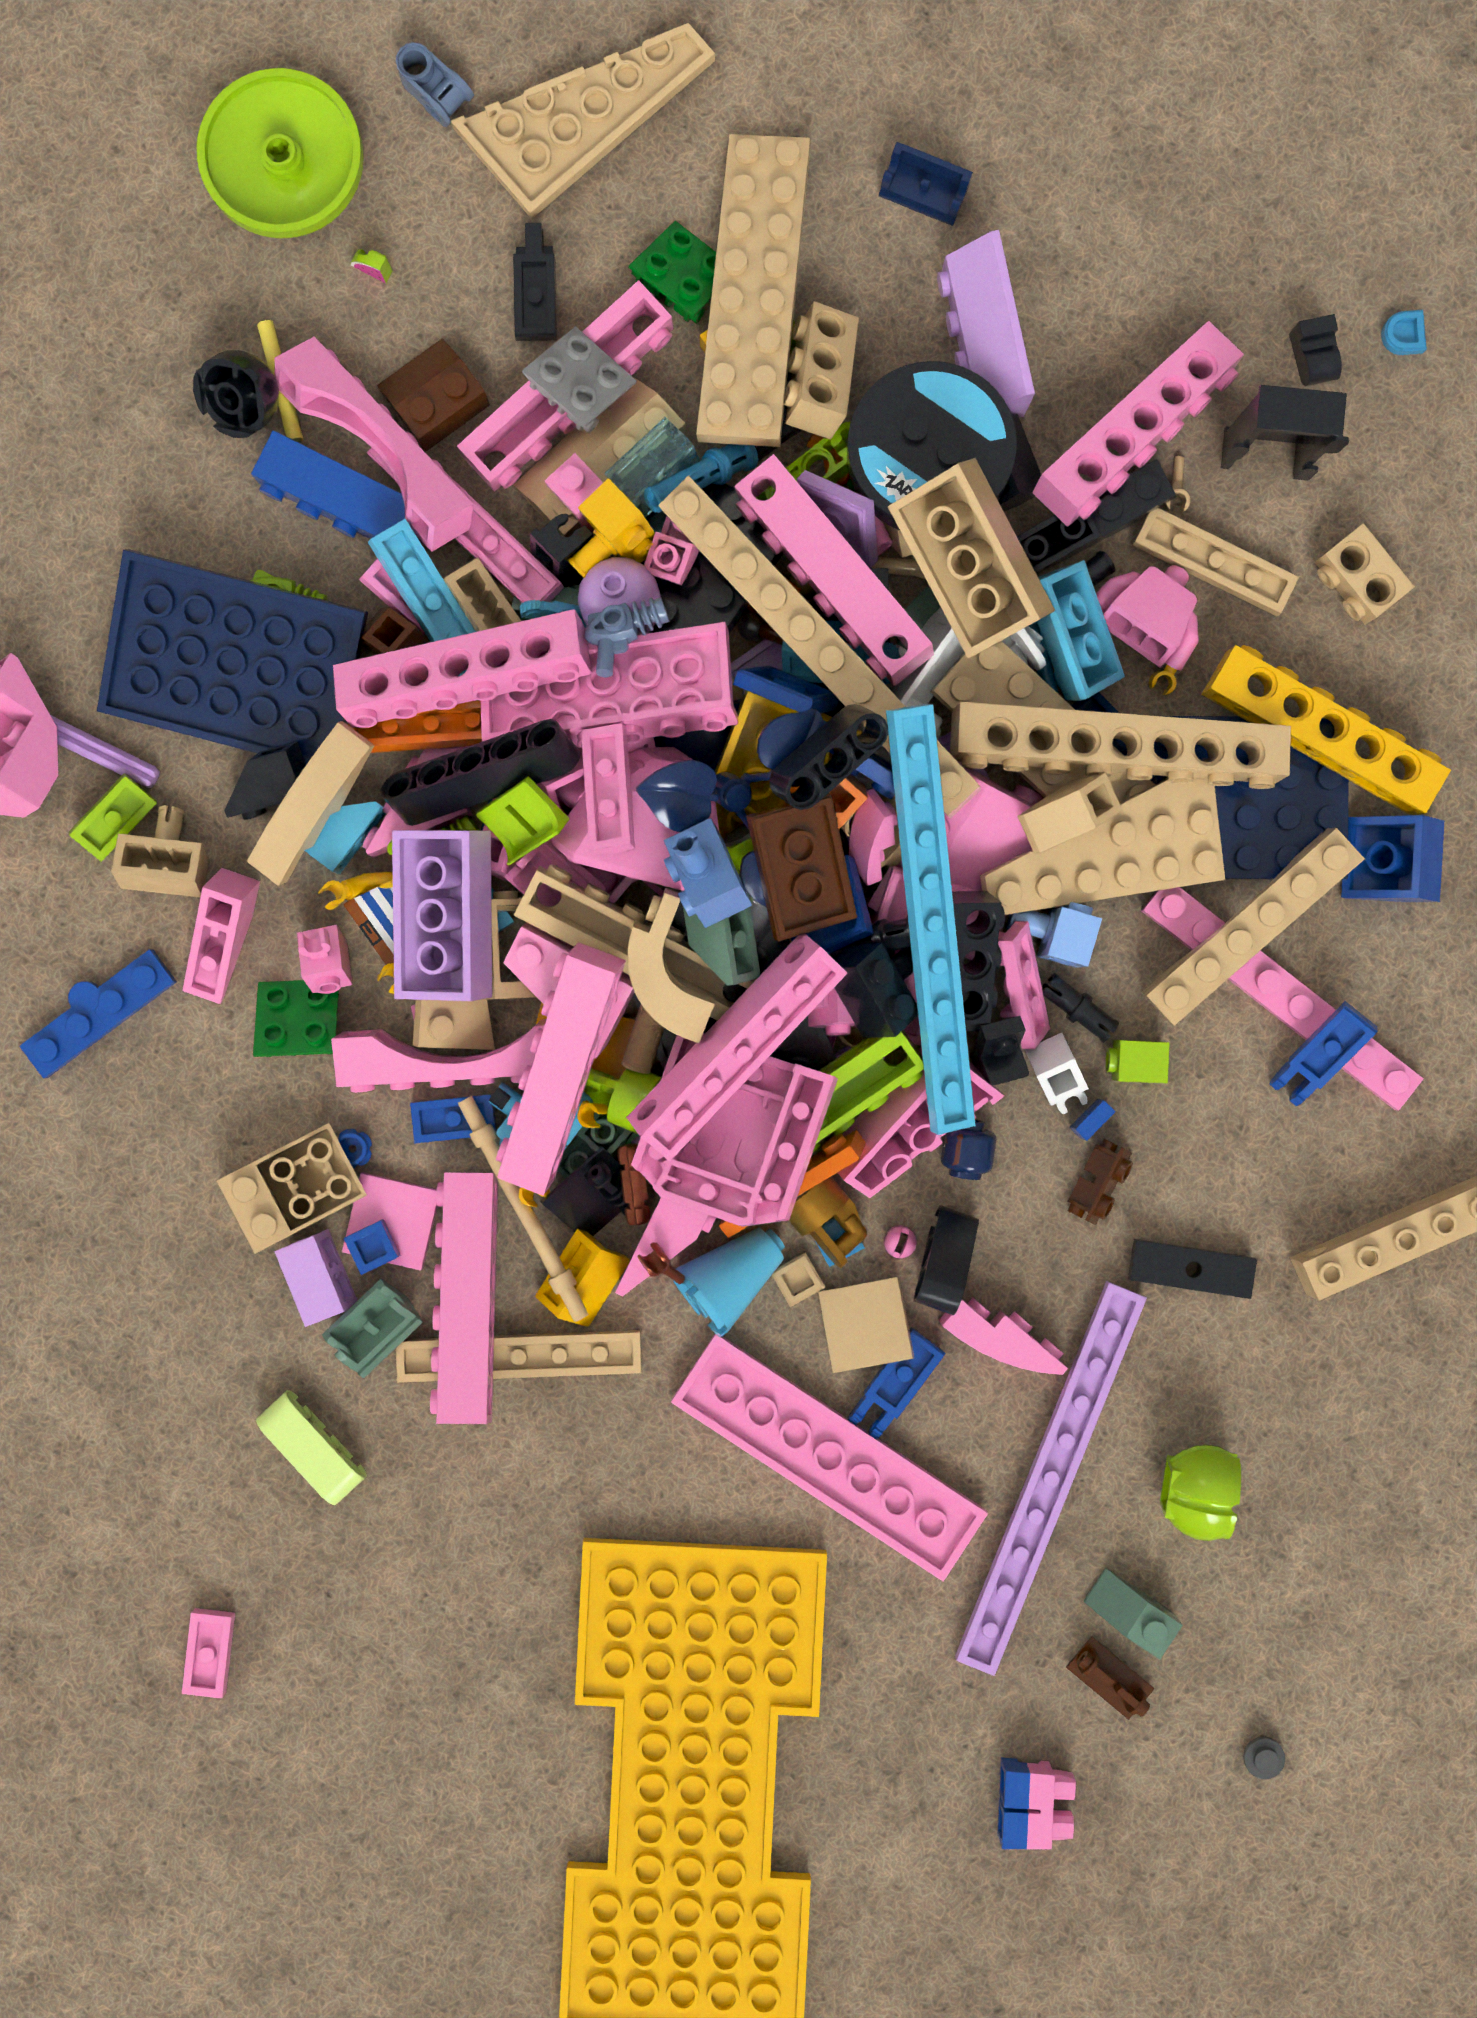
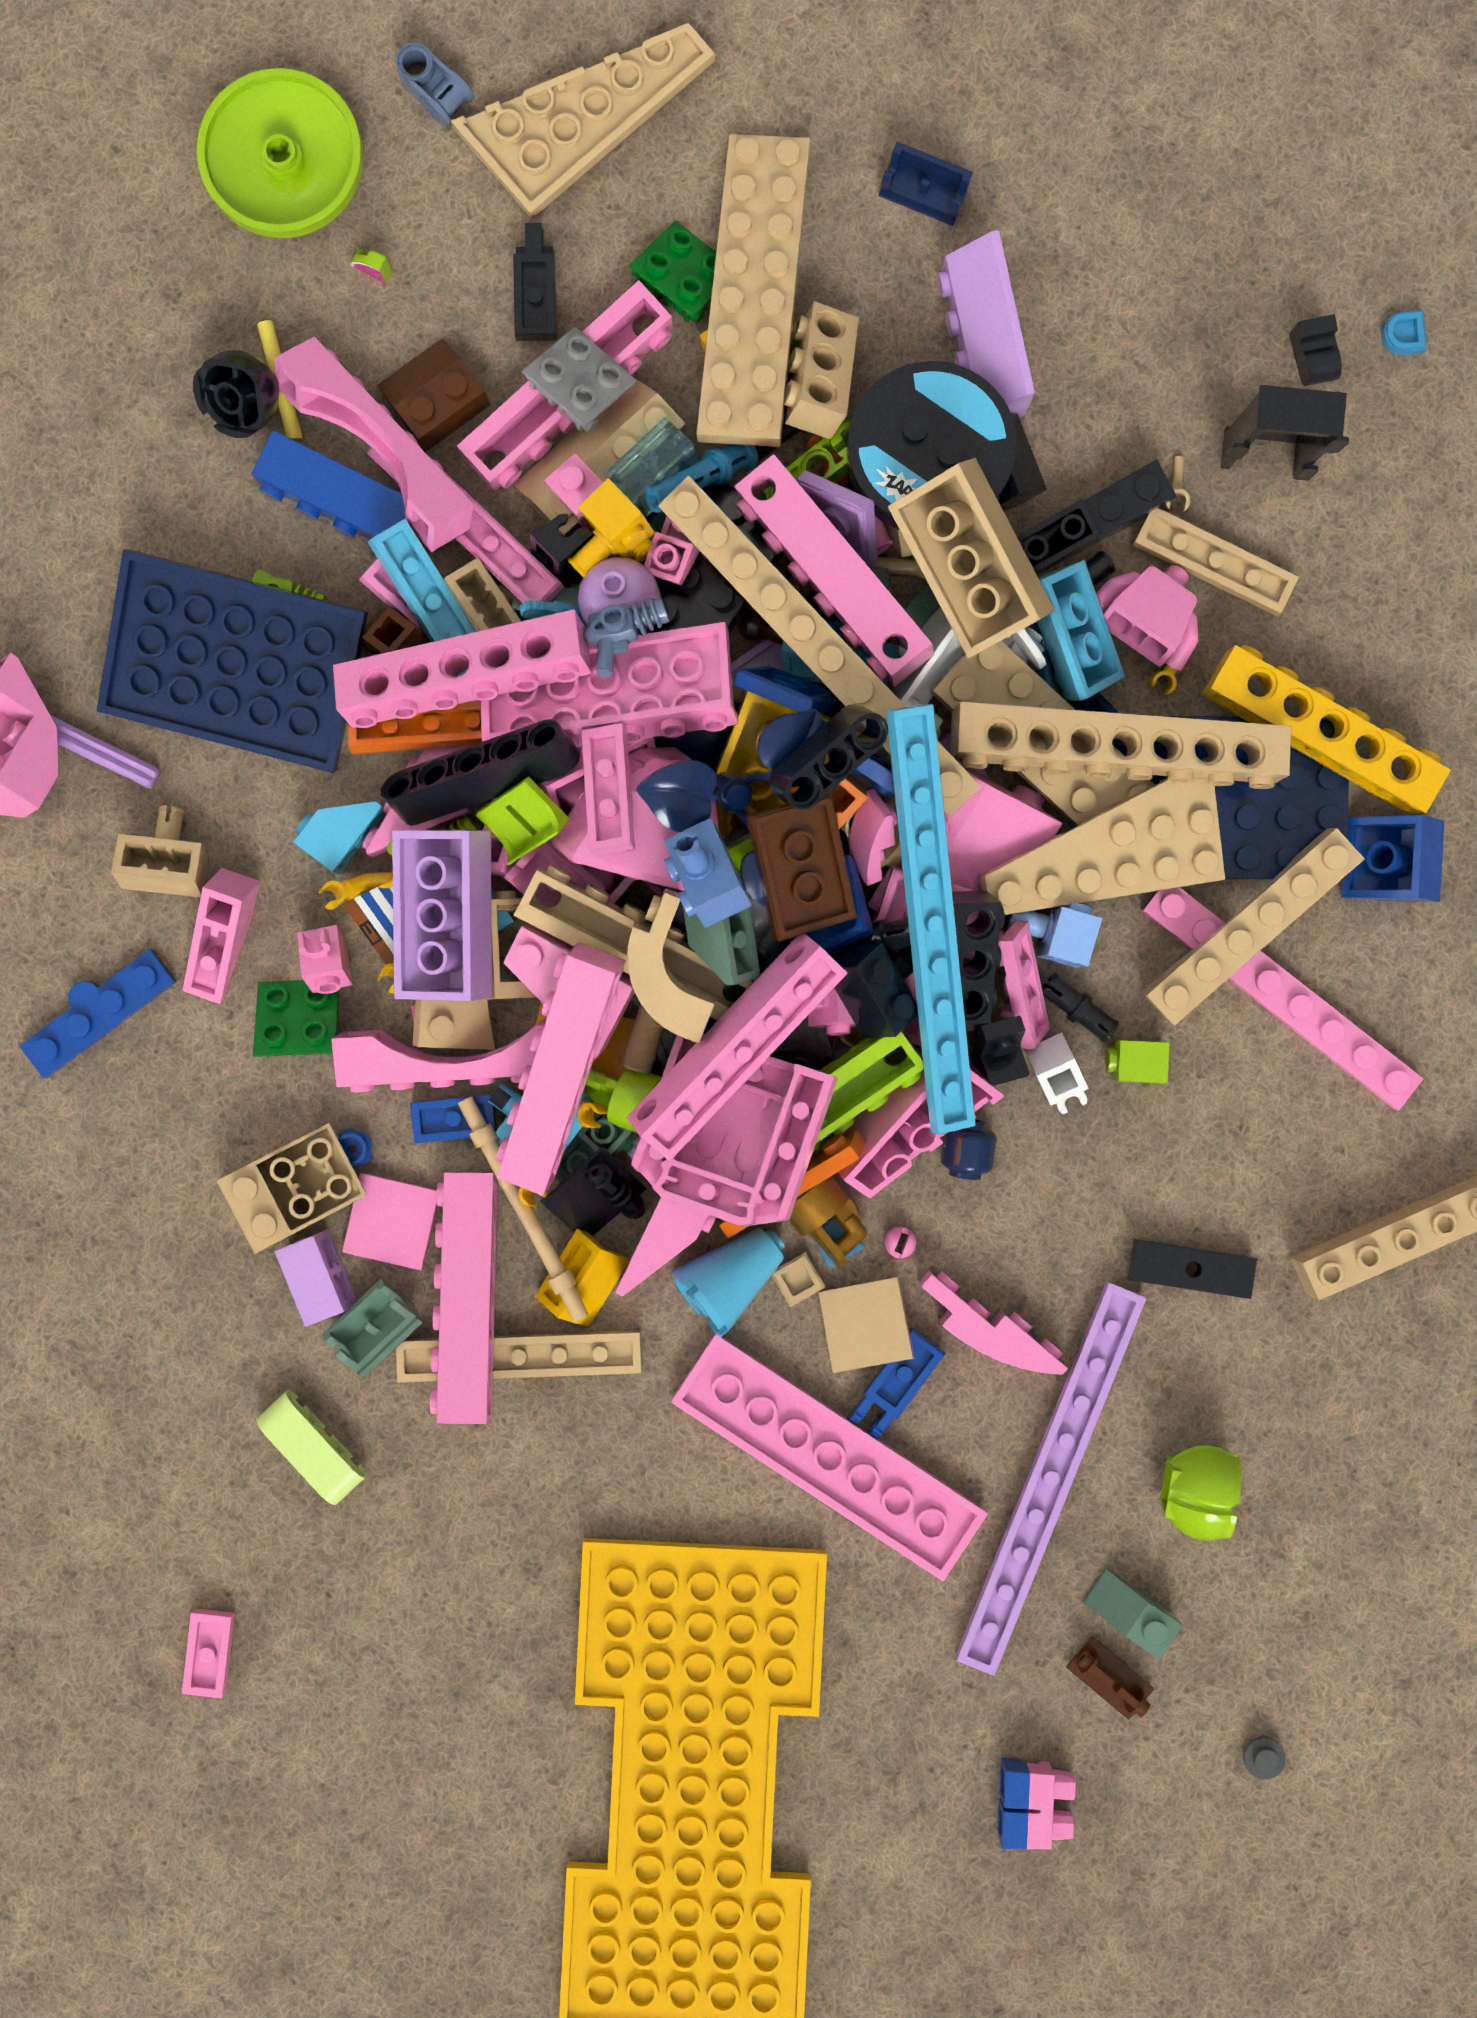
(112, 815): lime plate -> none
(265, 780): black slope -> none
(310, 802): tan slope -> none
(372, 1247): blue tile -> none
(633, 1187): copper axle -> none
(658, 1263): copper hand -> none
(946, 1260): black beam -> none
(1070, 812): tan slope -> none
(1092, 1119): blue tile -> none
(1096, 1196): reddish brown hinge -> none
(1204, 354): bright pink brick -> none
(1325, 1052): blue hinge -> none
(1372, 567): tan brick -> none

